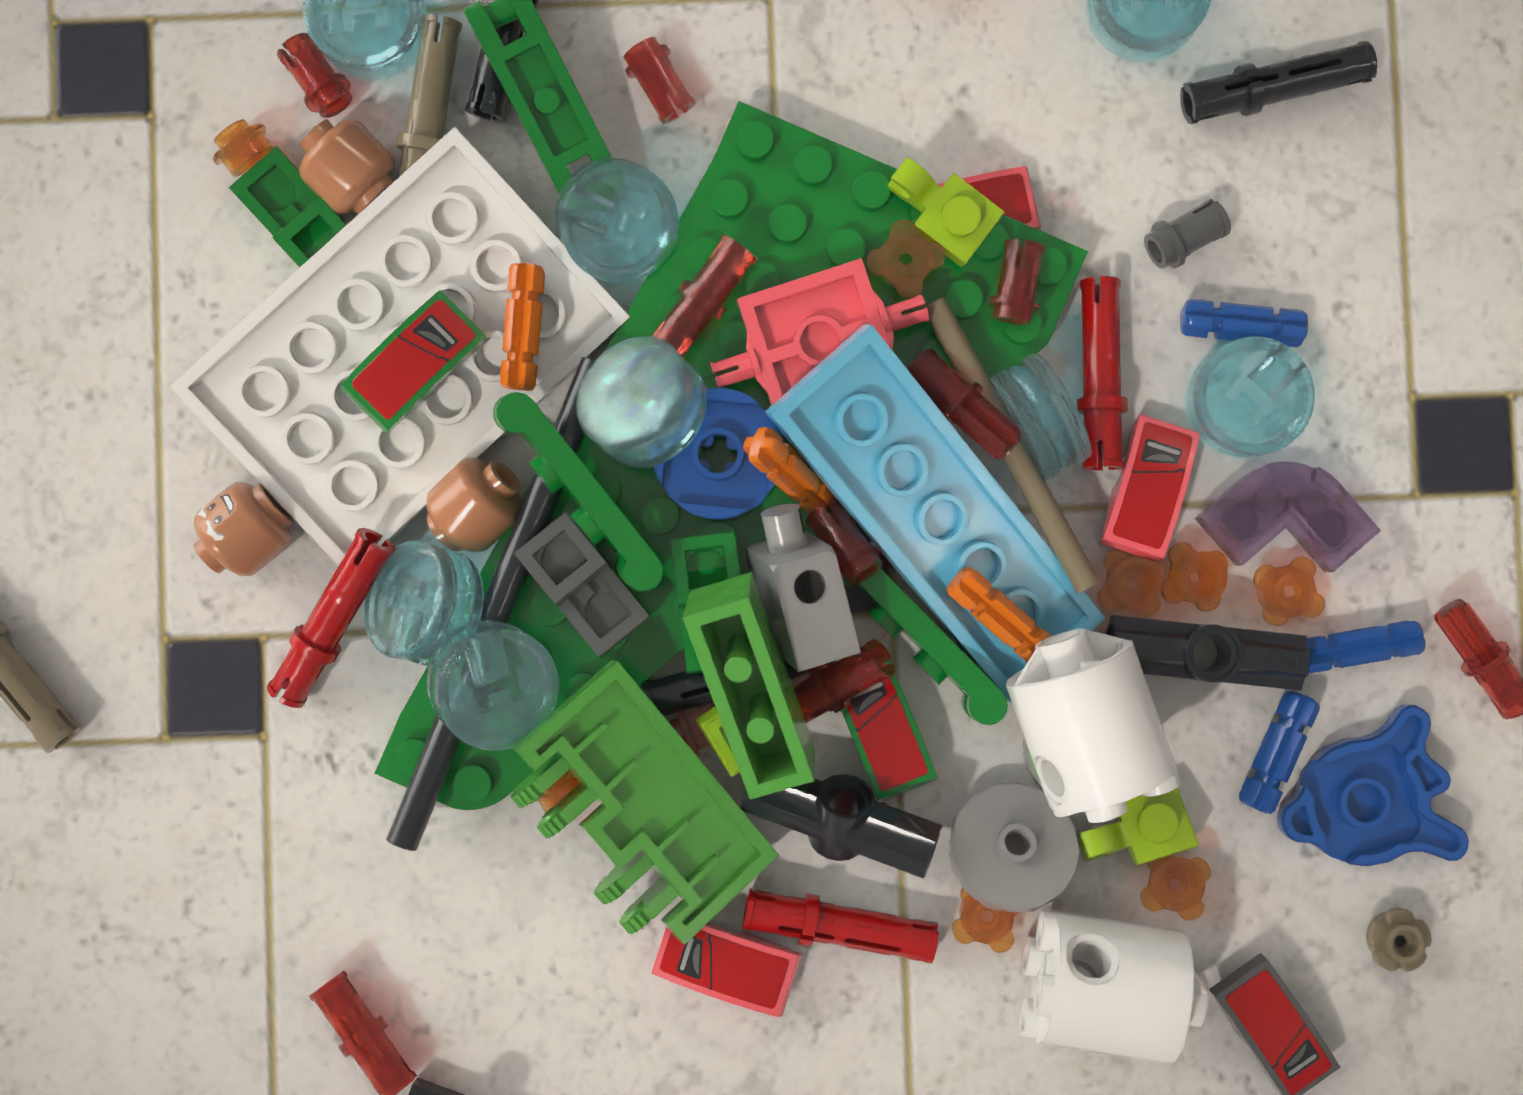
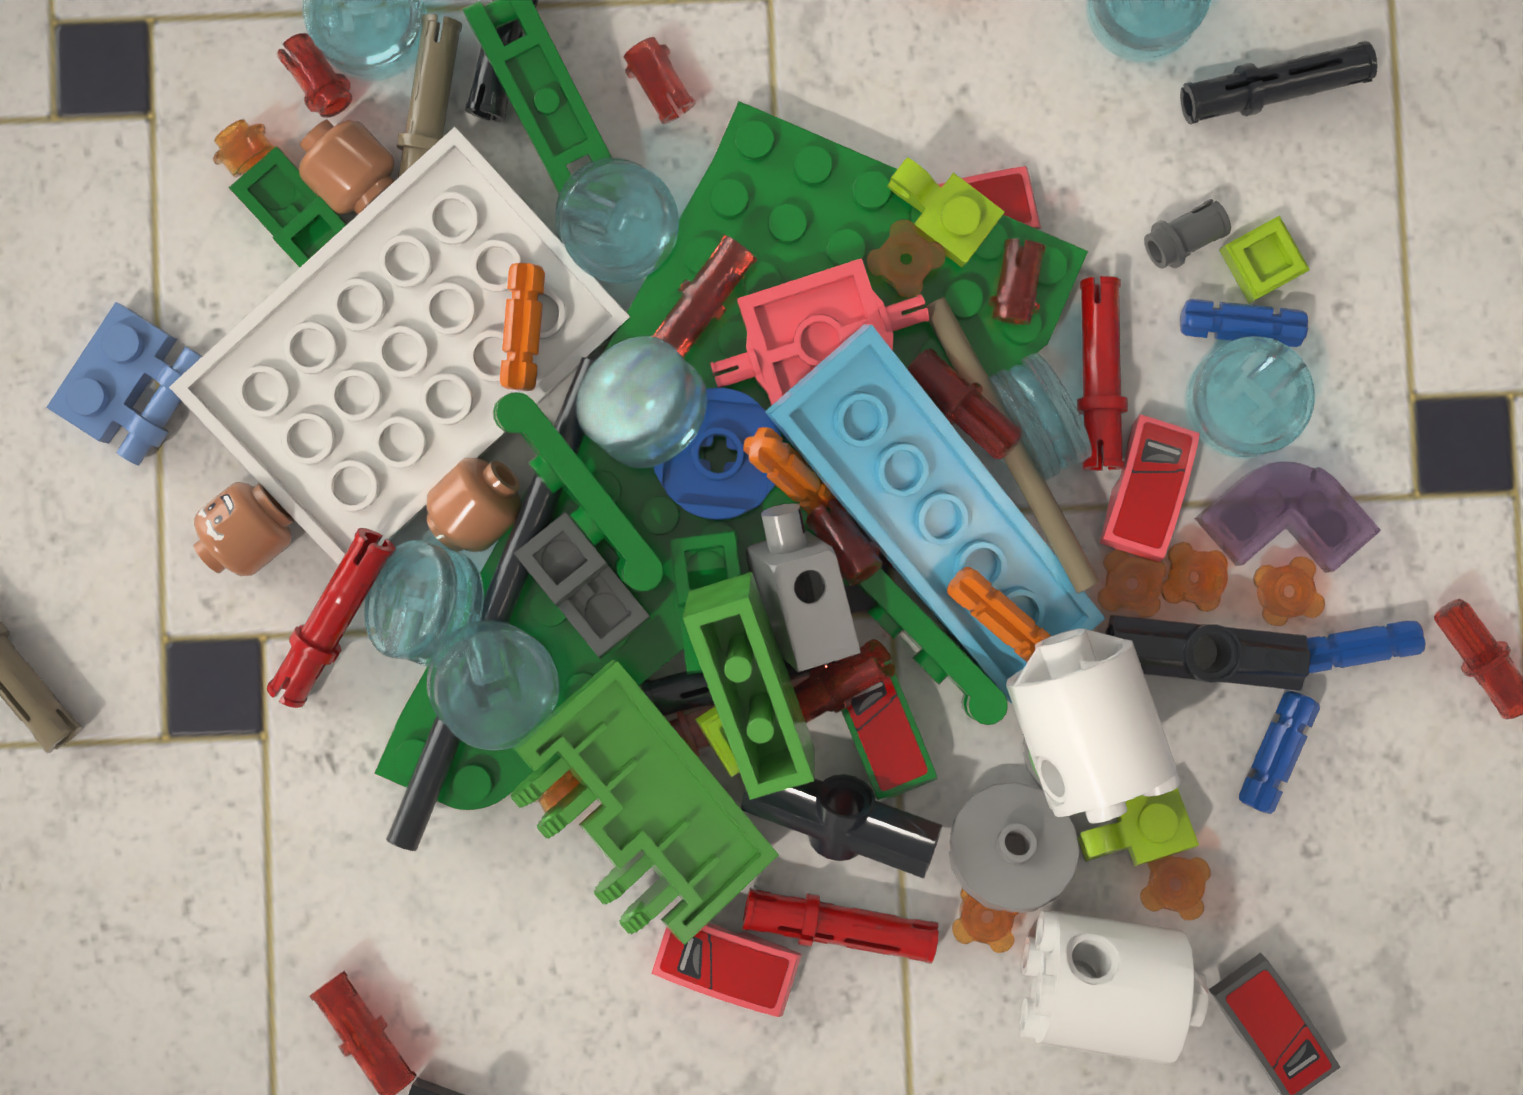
(113, 375): none -> medium blue plate
(413, 361): slope -> none
(1264, 259): none -> lime tile
(1373, 797): blue tile -> none
(1382, 935): dark tan plate -> none

